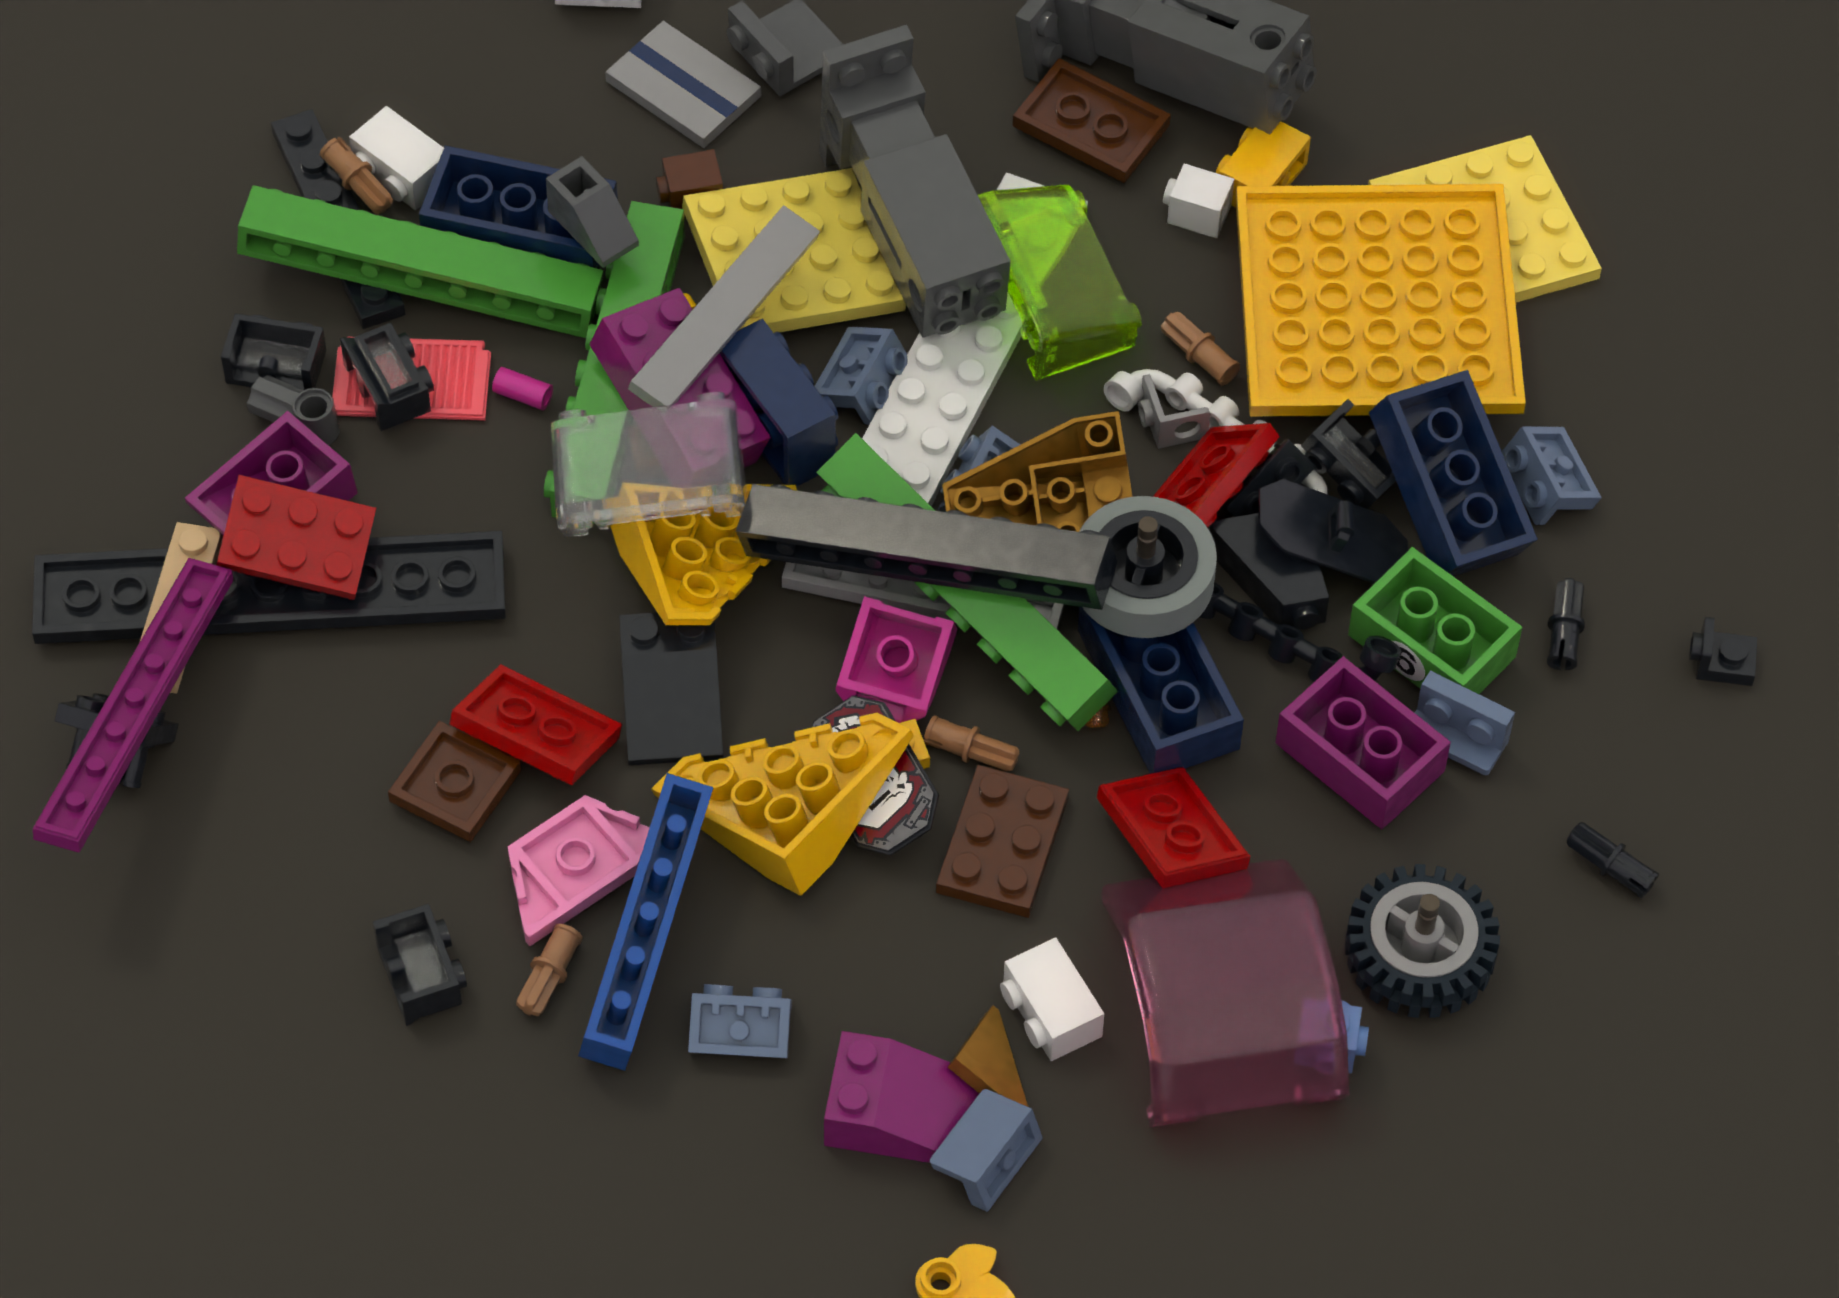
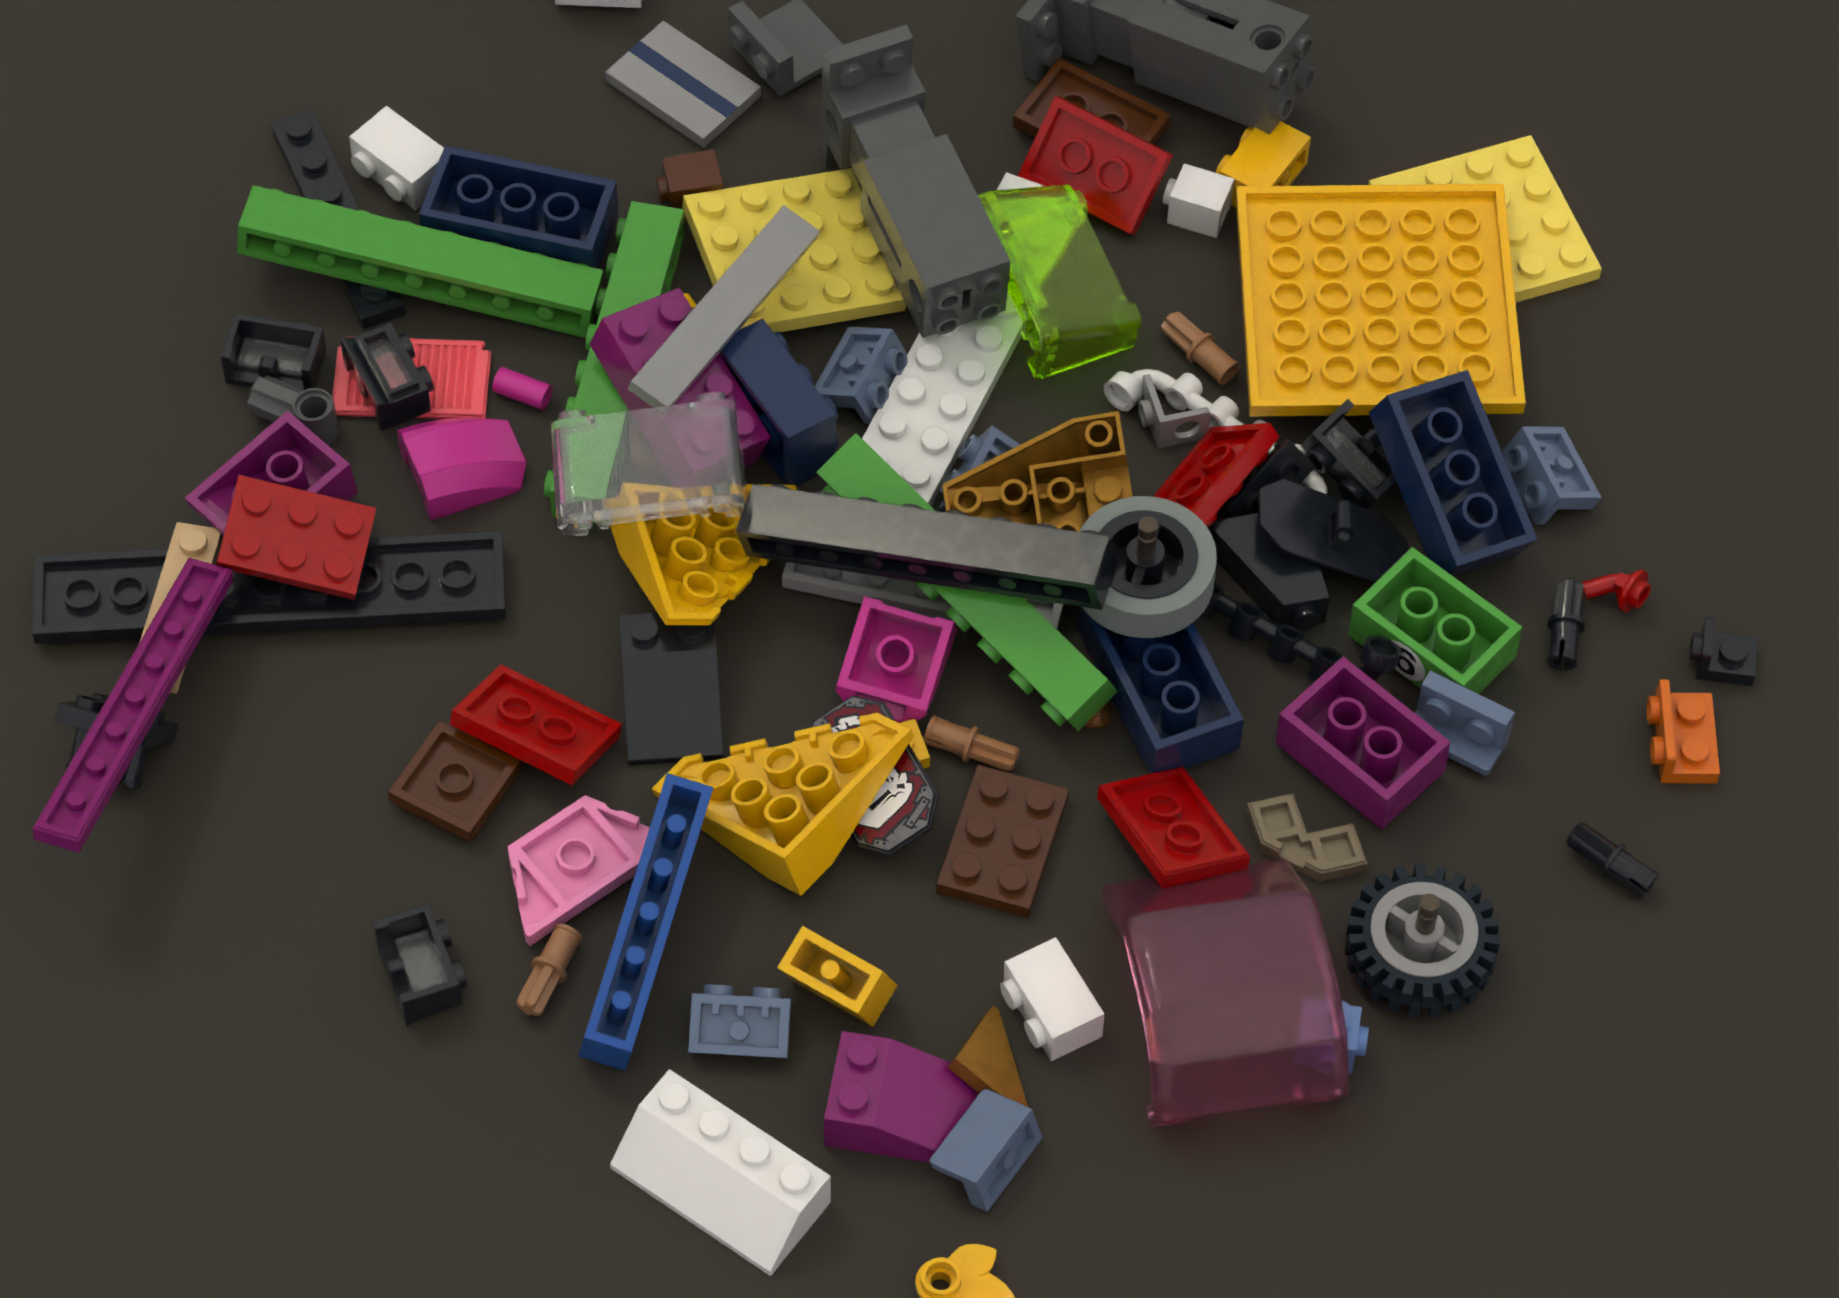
(356, 175): medium nougat axle -> none
(462, 462): none -> dark pink slope
(590, 211): dark grey slope -> none
(721, 1172): none -> white slope
(837, 976): none -> yellow brick
(1099, 159): none -> red plate
(1317, 854): none -> dark tan tile
(1630, 588): none -> red plate
(1684, 736): none -> orange bracket

